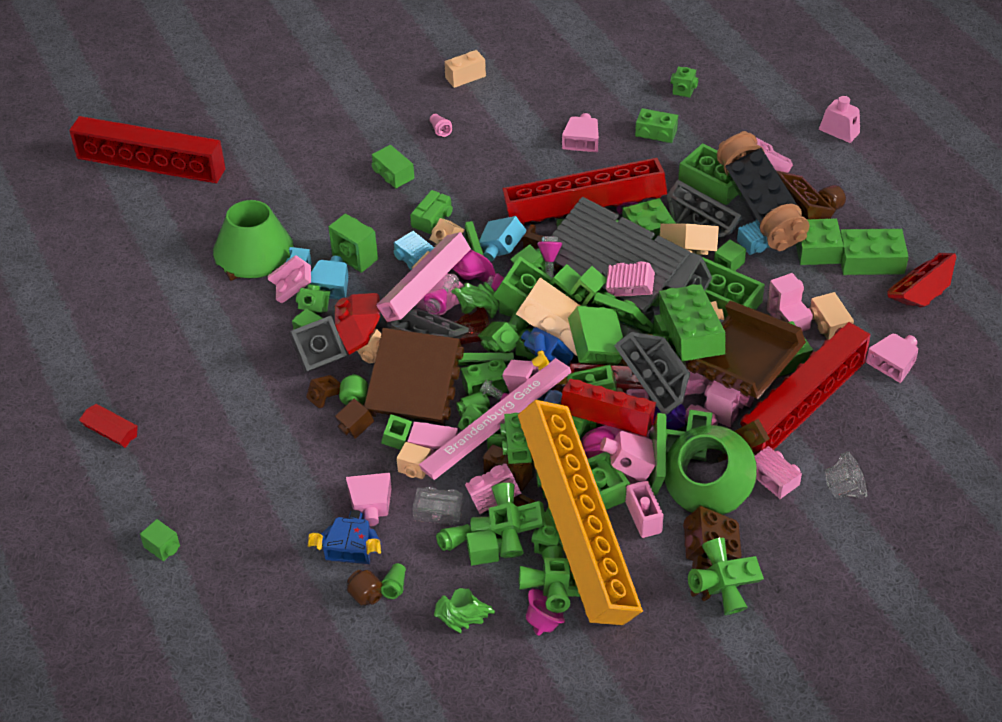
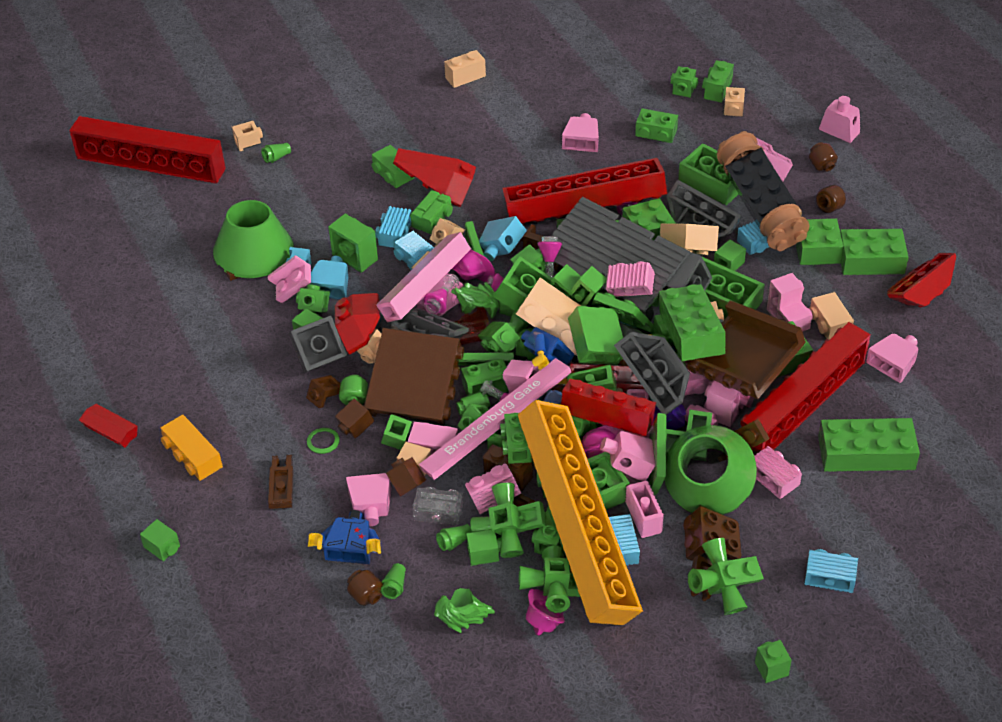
(190, 447): none -> light orange brick
(246, 135): none -> light nougat brick
(275, 151): none -> bright green cone
(281, 484): none -> reddish brown hinge
(326, 450): none -> bright green piece
(394, 225): none -> medium azure brick
(405, 475): none -> reddish brown brick
(440, 173): none -> red wedge
(441, 125): bright pink cone -> none
(626, 538): none -> medium azure brick
(718, 79): none -> bright green brick
(734, 101): none -> light nougat brick
(773, 661): none -> bright green brick
(806, 197): reddish brown slope -> none
(823, 156): none -> reddish brown head
(831, 570): none -> medium azure brick
(846, 478): clear brick -> none
(868, 444): none -> bright green brick

